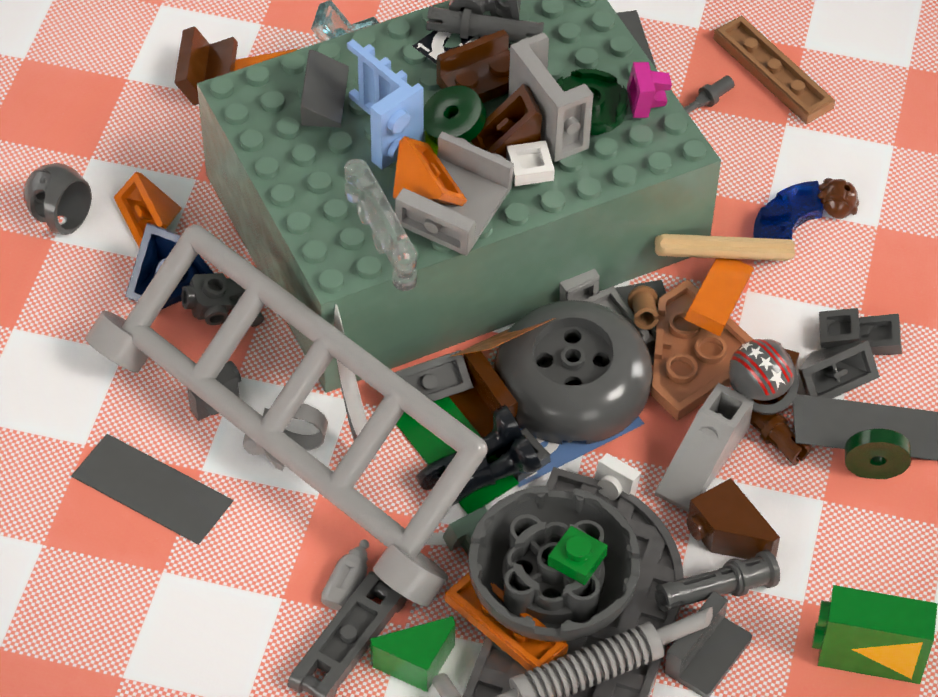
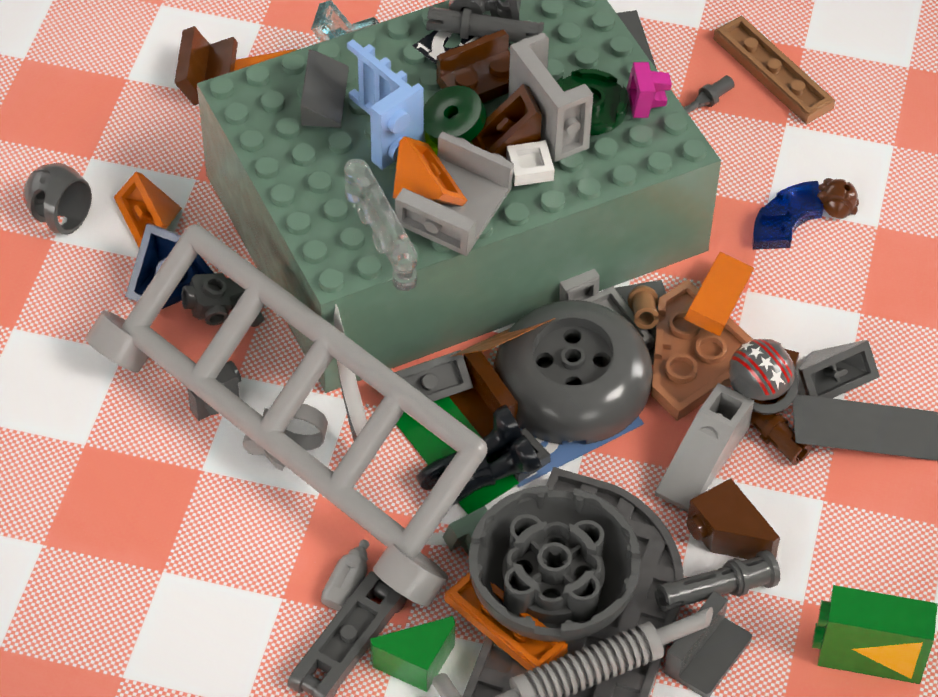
(152, 488): dark grey sticker -> none
(577, 555): green plate -> none
(616, 477): white plate -> none
(724, 247): tan axle -> none
(846, 327): dark grey slope -> none
(877, 454): dark green piece -> none

